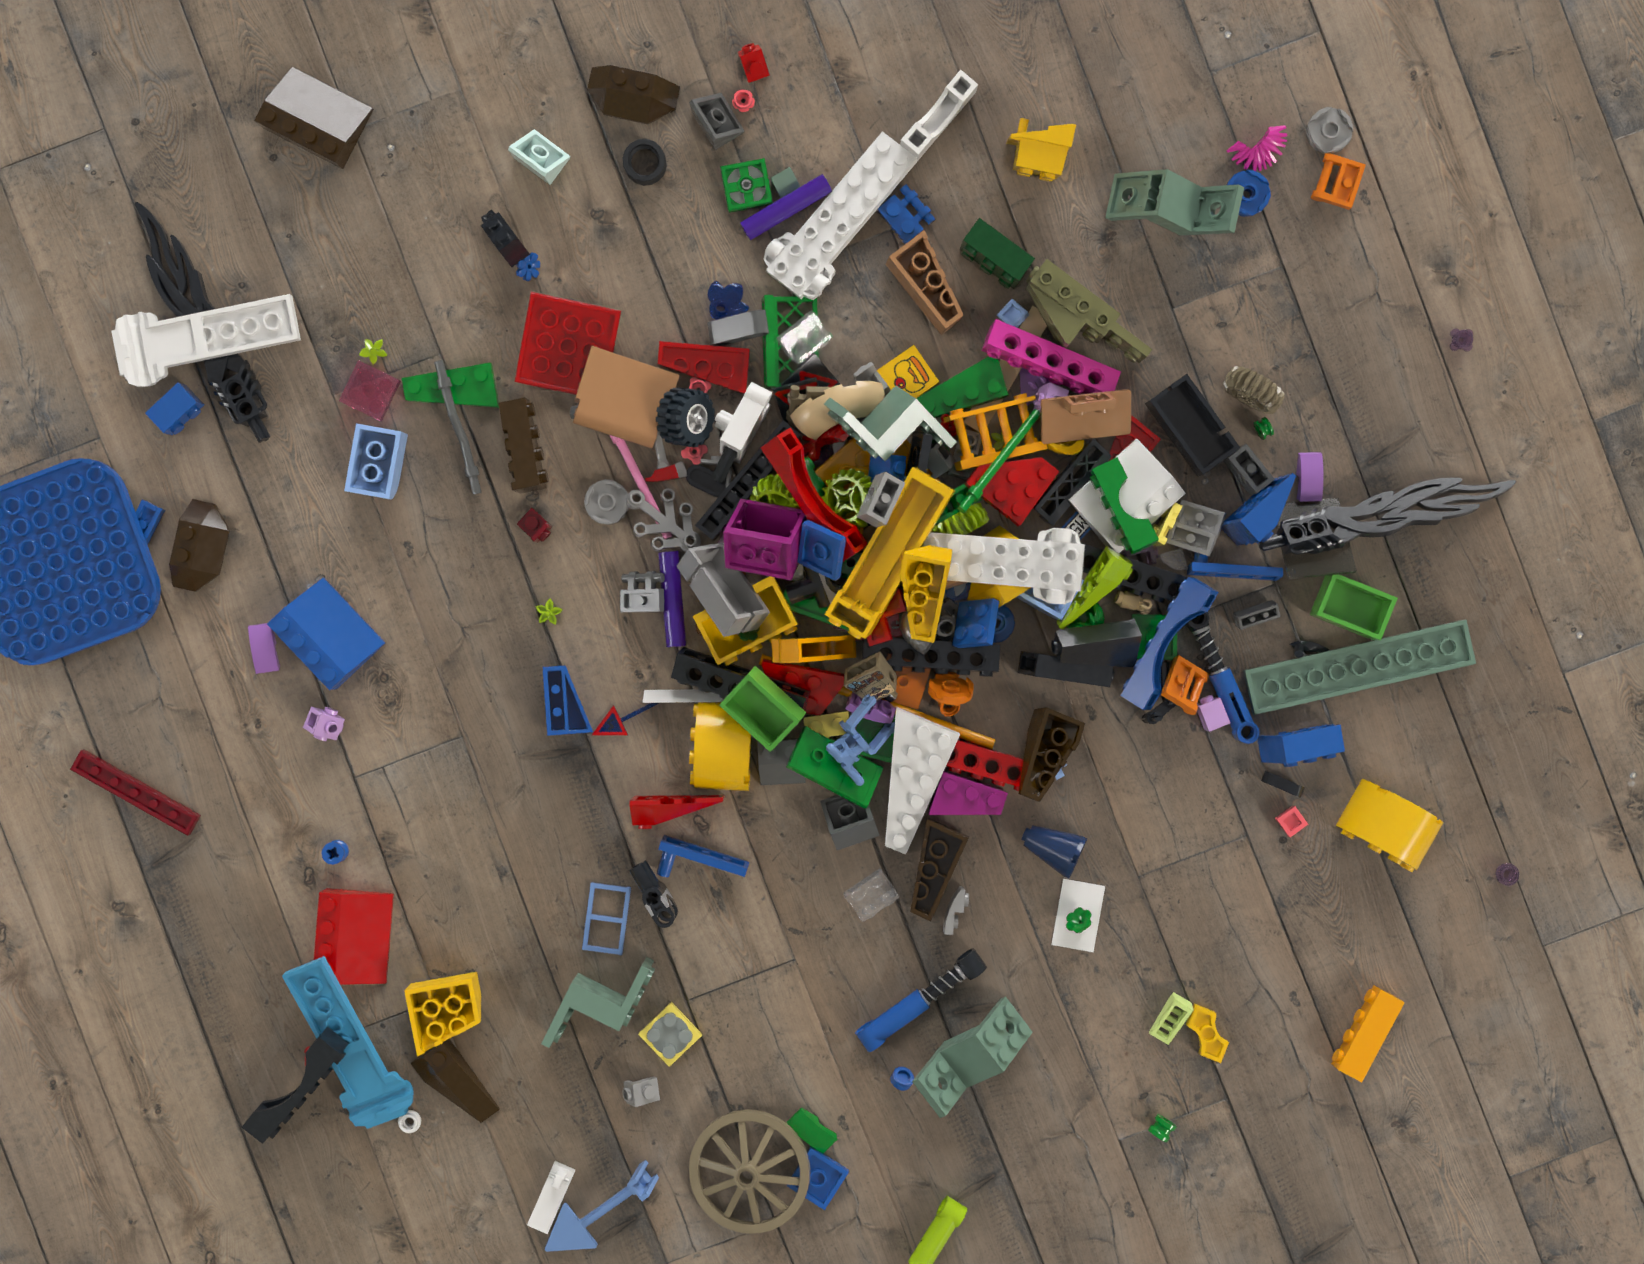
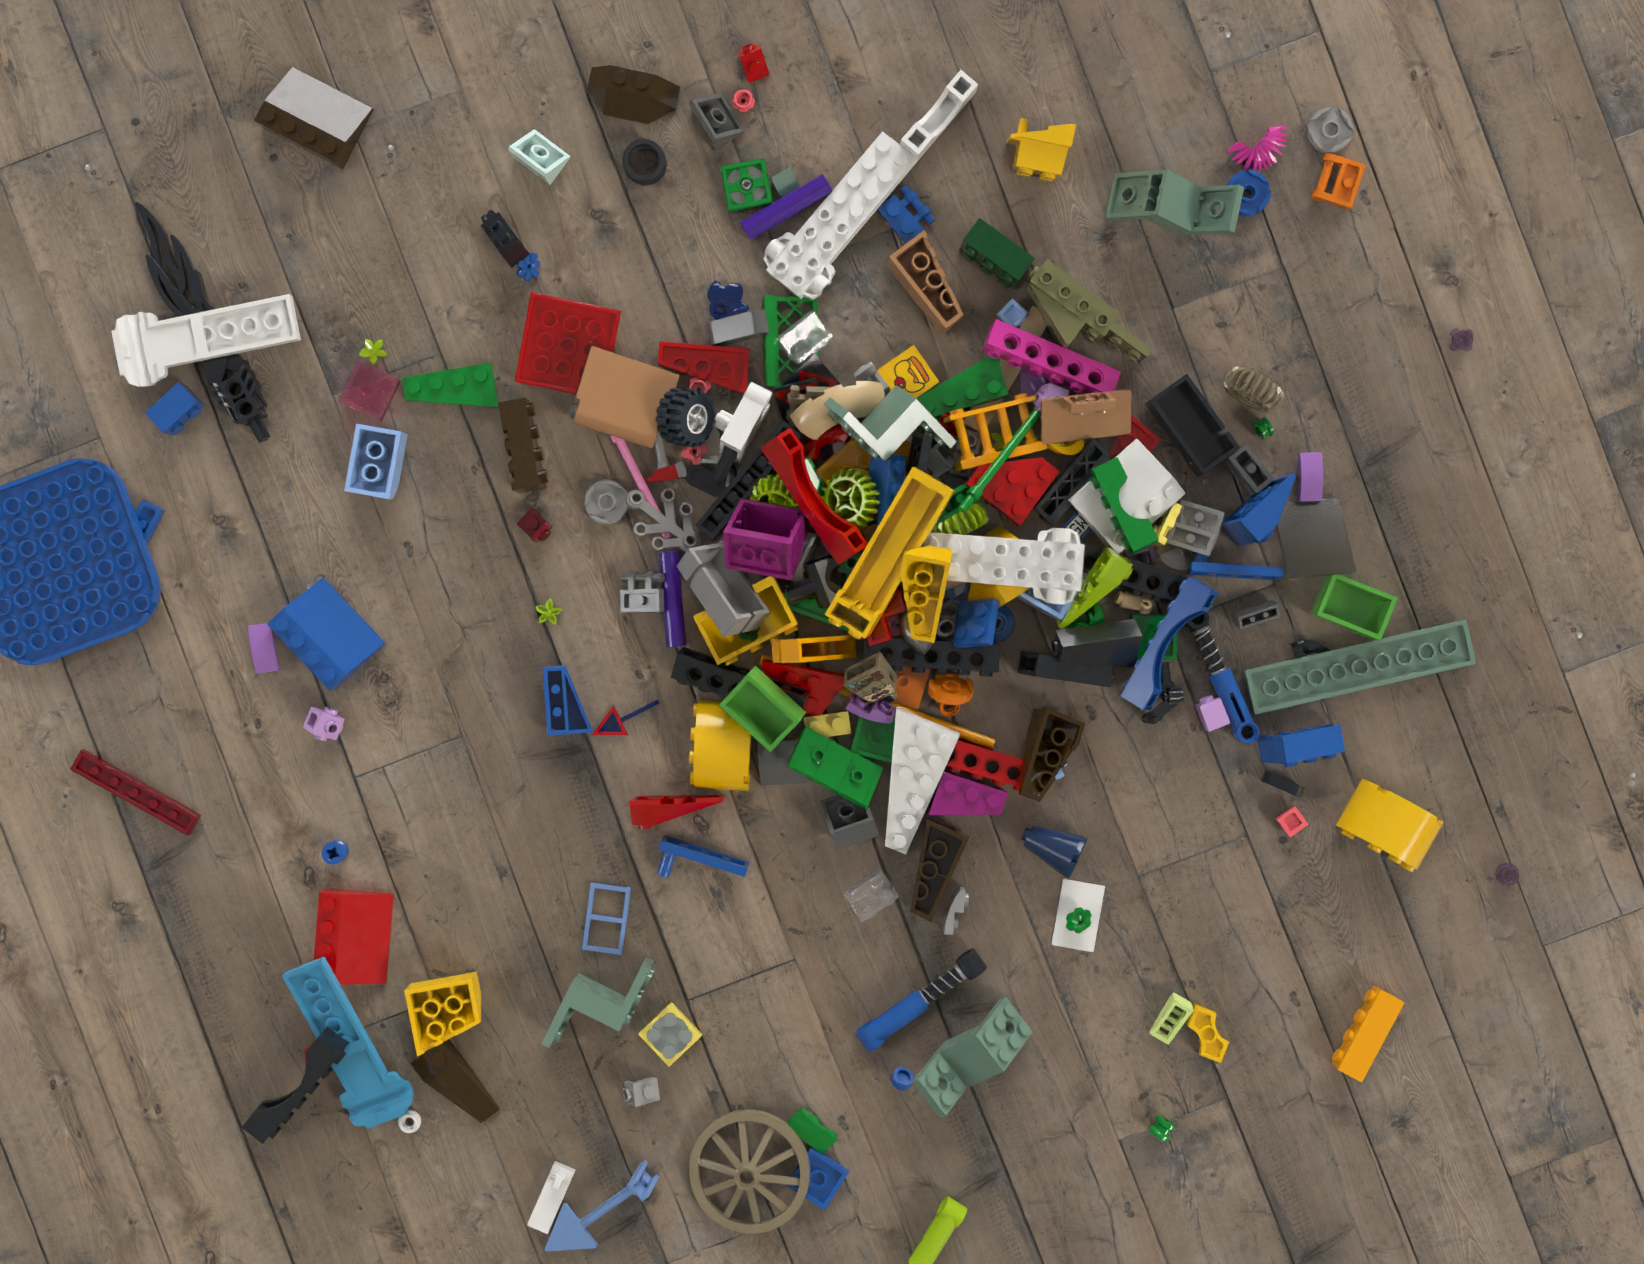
(198, 546): dark brown wedge -> none
(444, 384): dark grey bar -> none
(655, 905): black connector -> none
(673, 696): white sticker -> none
(821, 550): blue plate -> none
(851, 744): medium blue piece -> none
(880, 499): light grey brick -> none
(1179, 682): orange plate -> none
(1349, 527): piece -> none

